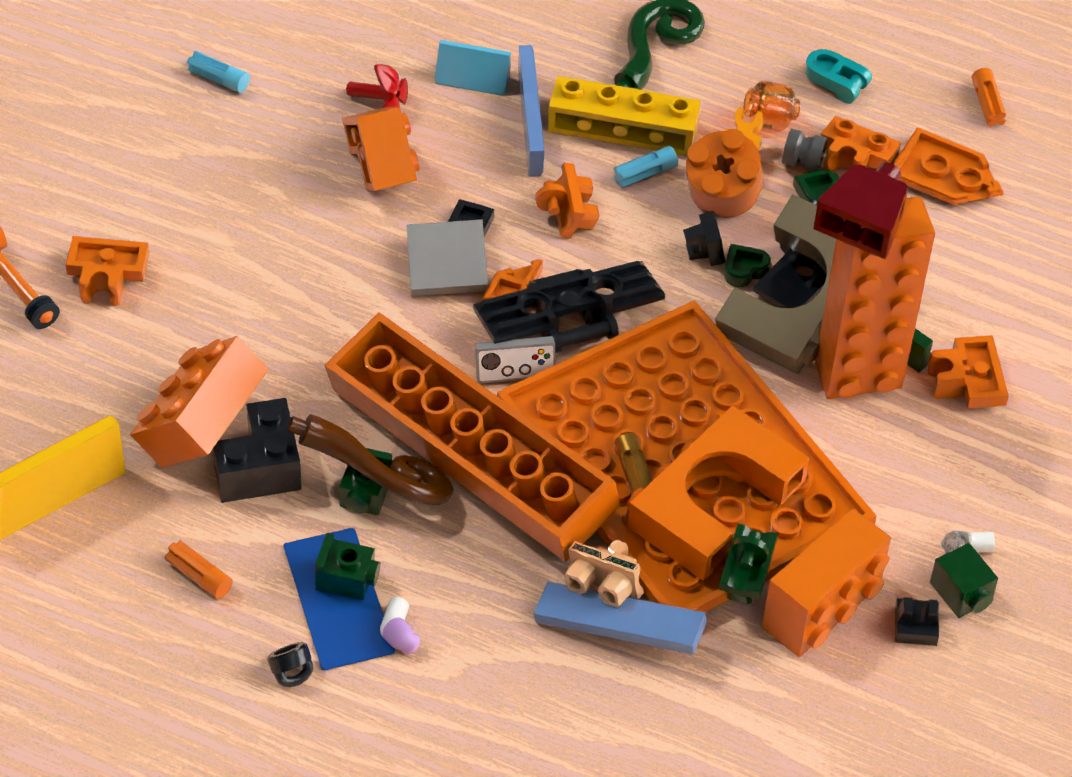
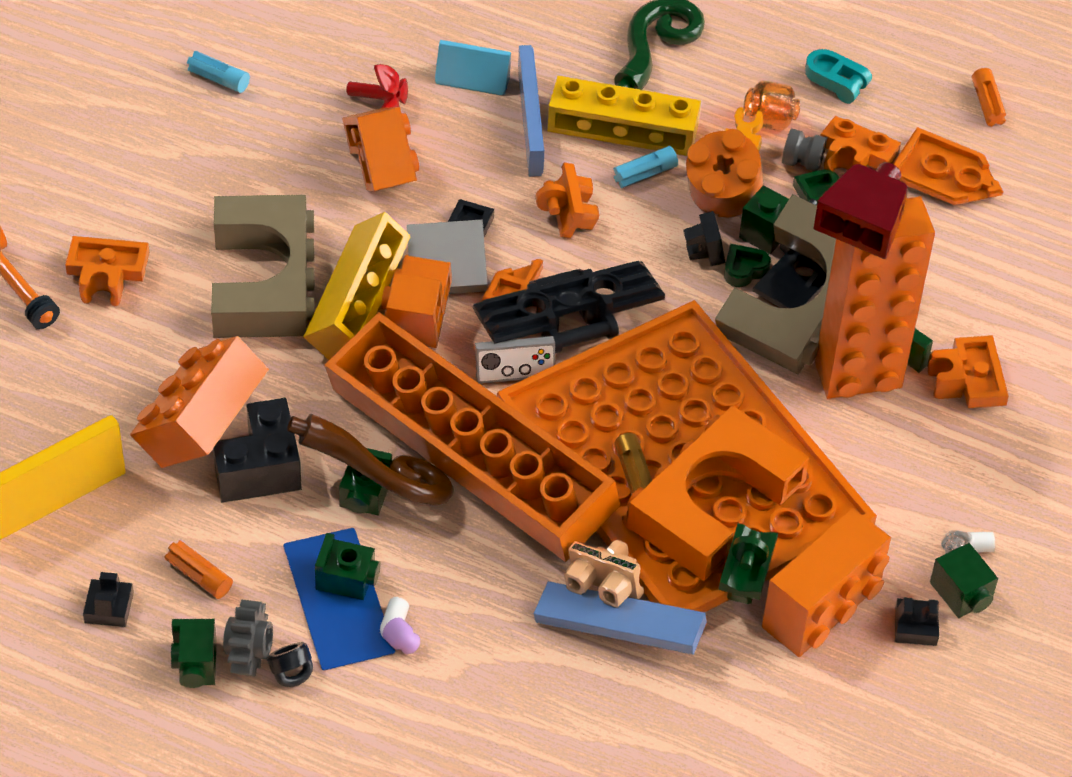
(108, 601): none -> black tile
(194, 651): none -> dark green brick
(248, 637): none -> dark grey gear
(273, 305): none -> dark tan arch
(357, 283): none -> yellow brick
(419, 297): none -> orange brick
(759, 218): none -> dark green brick

